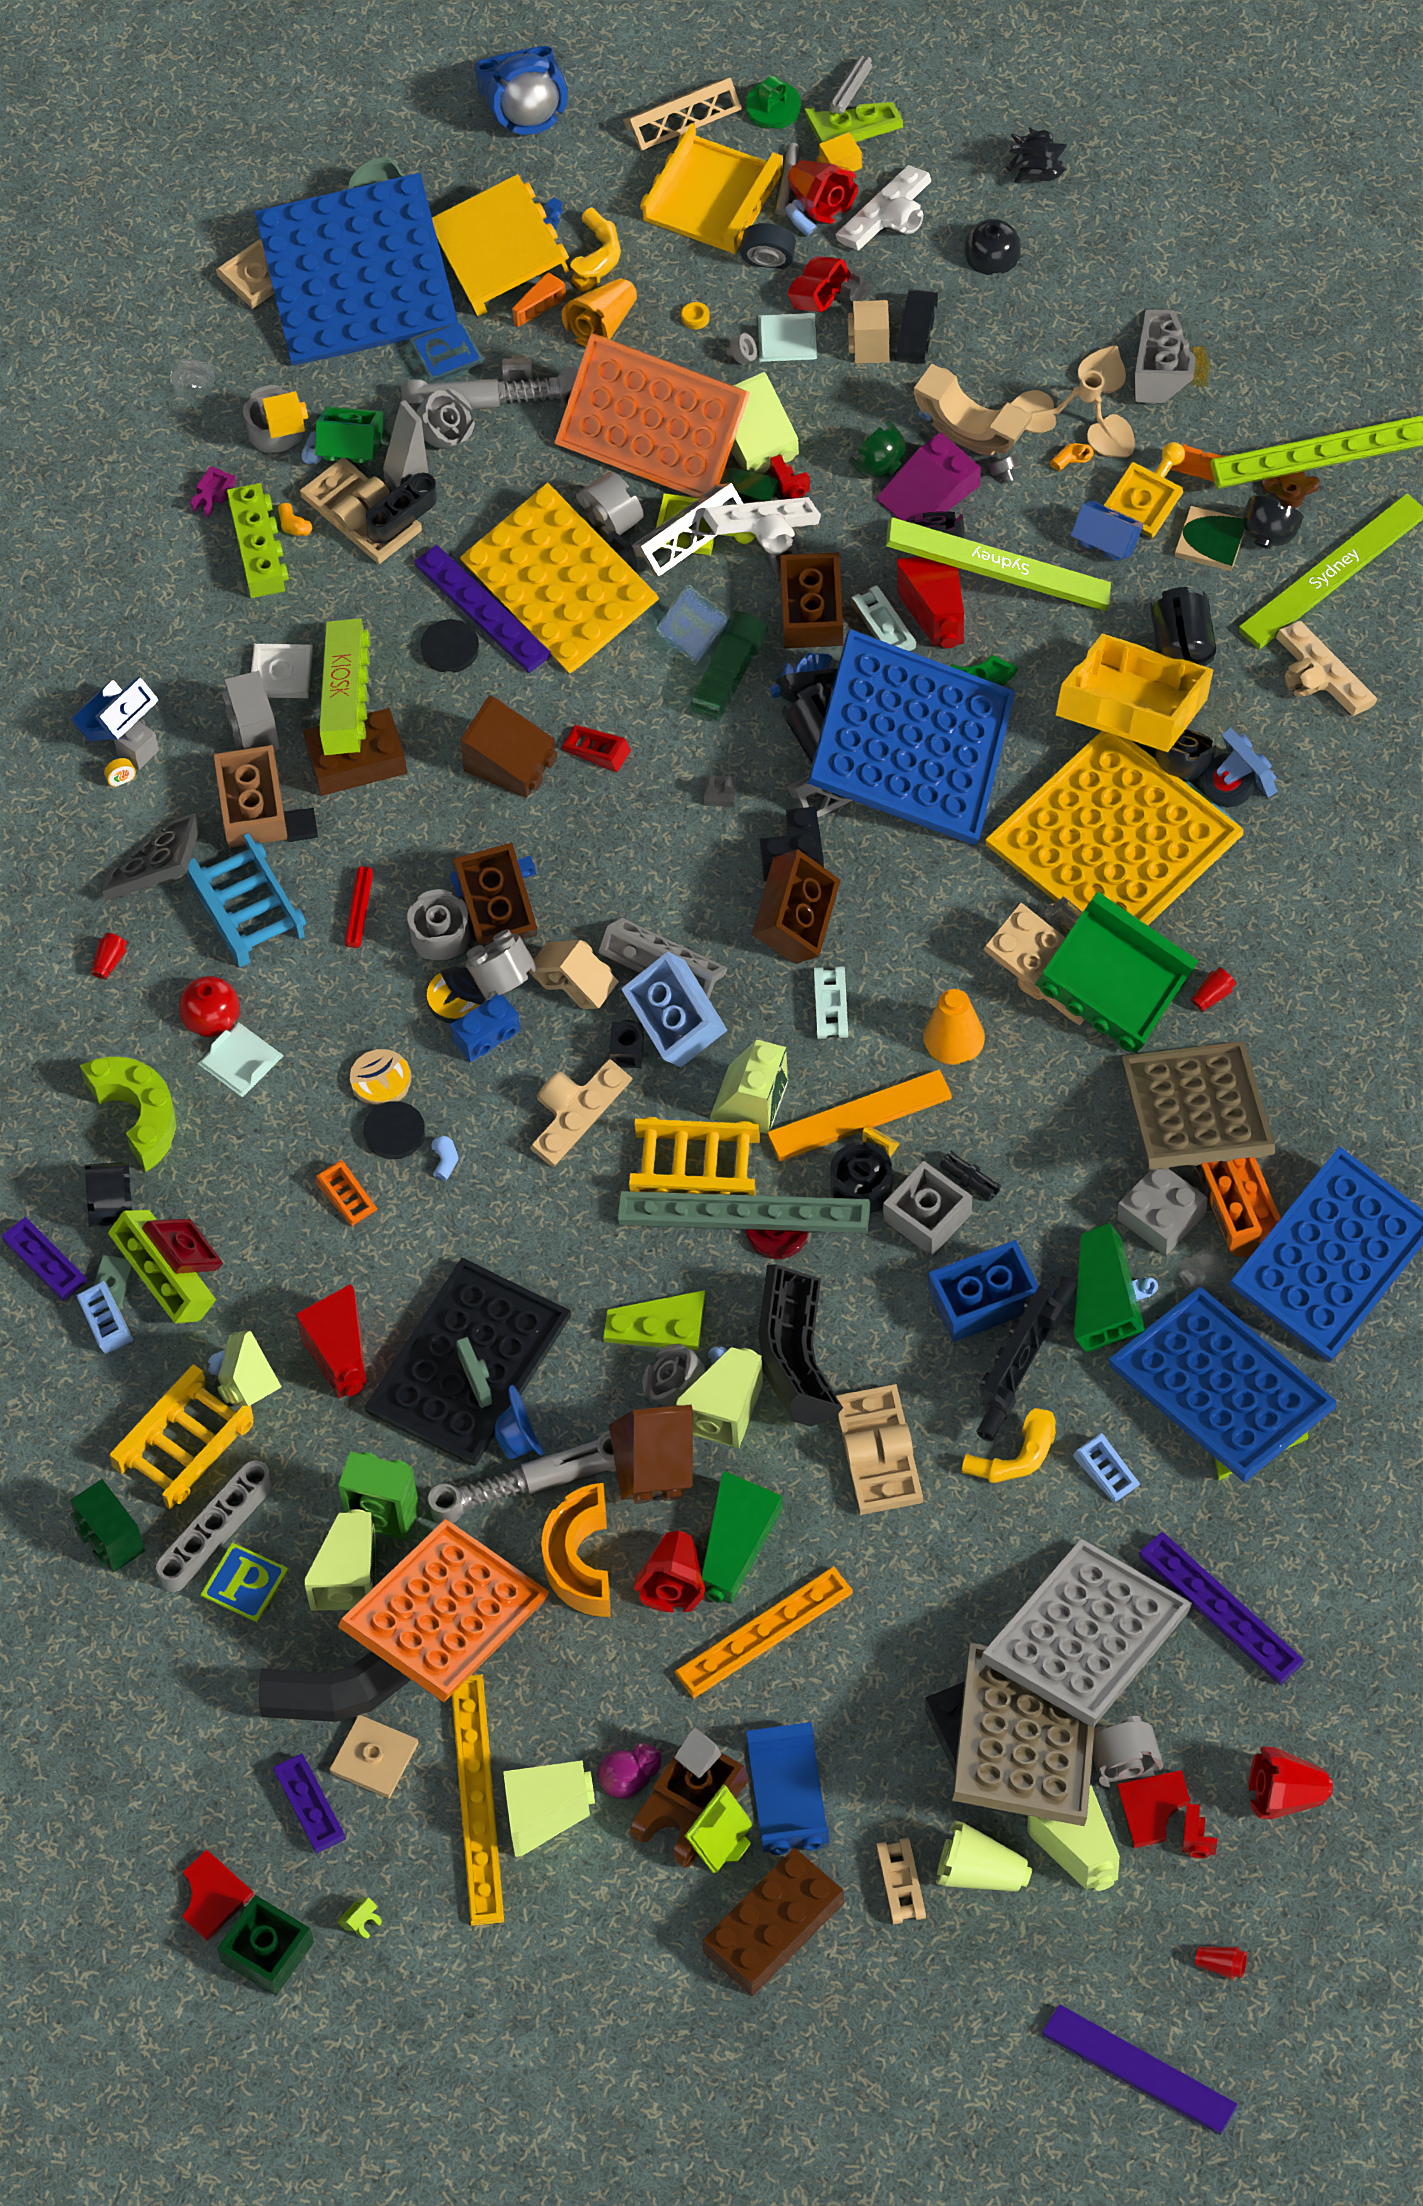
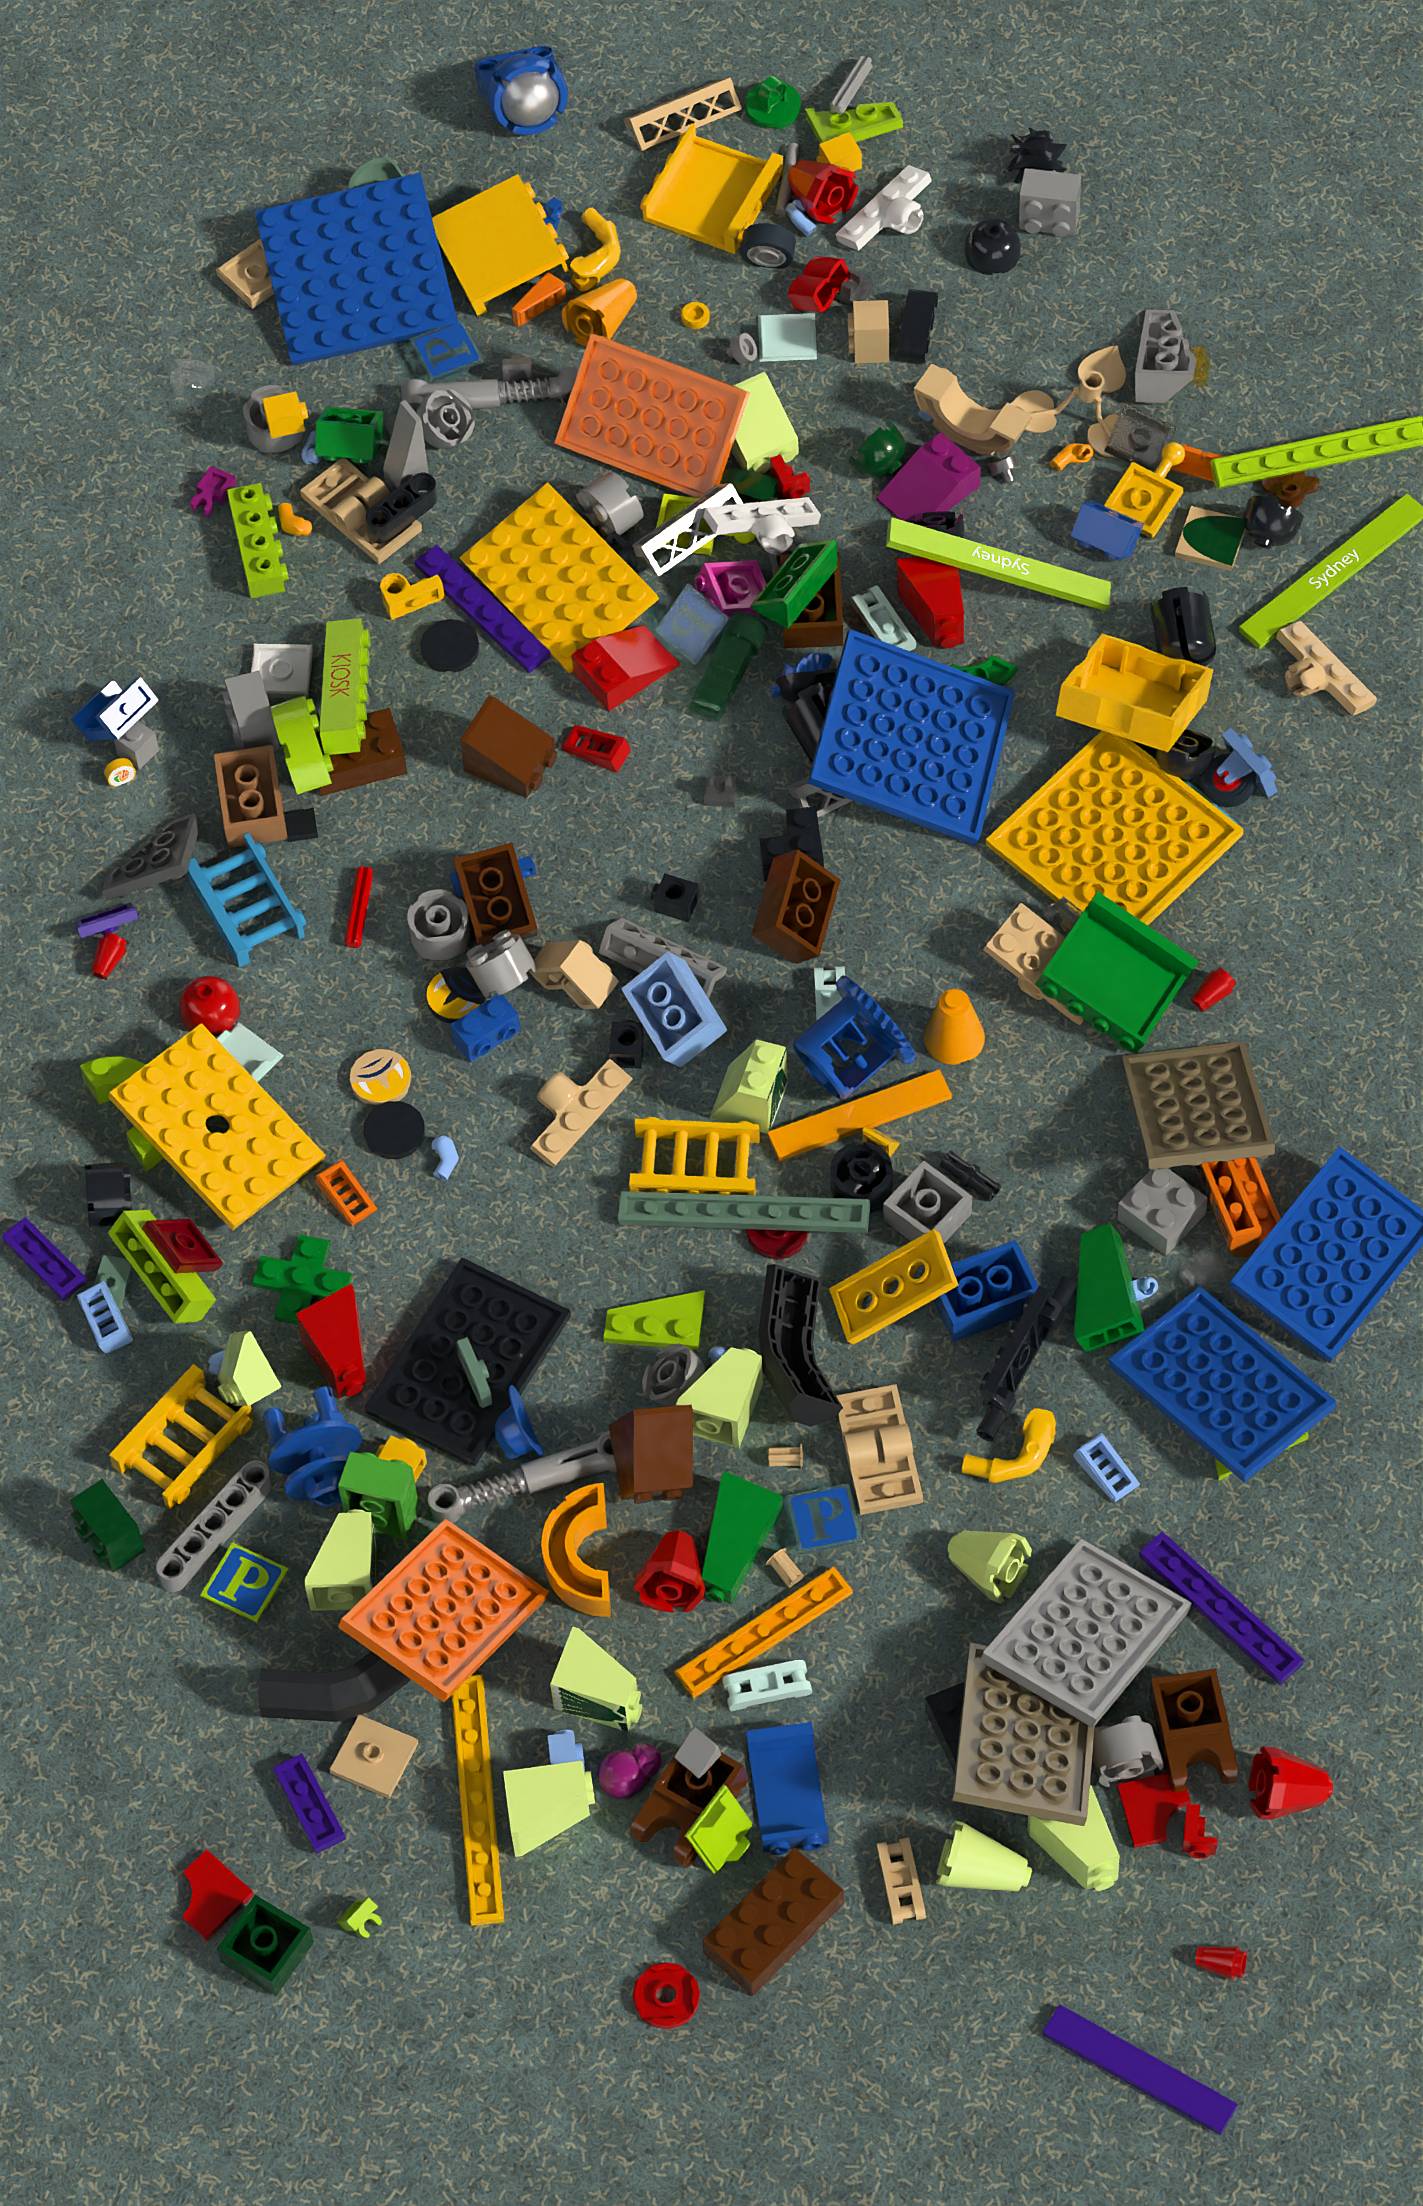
(106, 921): none -> dark purple plate
(231, 1170): none -> yellow plate
(296, 729): none -> lime brick
(300, 1278): none -> green plate
(314, 1452): none -> blue piece
(403, 1450): none -> yellow brick
(409, 597): none -> yellow plate
(563, 1748): none -> light blue brick
(594, 1684): none -> yellowish green slope
(621, 664): none -> red slope
(666, 2014): none -> red tile
(679, 908): none -> black brick
(731, 585): none -> dark pink plate
(766, 1684): none -> light aqua plate
(785, 1568): none -> tan piece
(786, 1456): none -> tan piece
(797, 582): none -> green slope
(824, 1518): none -> piece
(838, 1024): none -> blue piece
(876, 1280): none -> yellow plate
(990, 1557): none -> yellowish green cone
(1049, 202): none -> light grey brick
(1139, 437): none -> clear smoke tile
(1192, 1725): none -> reddish brown brick

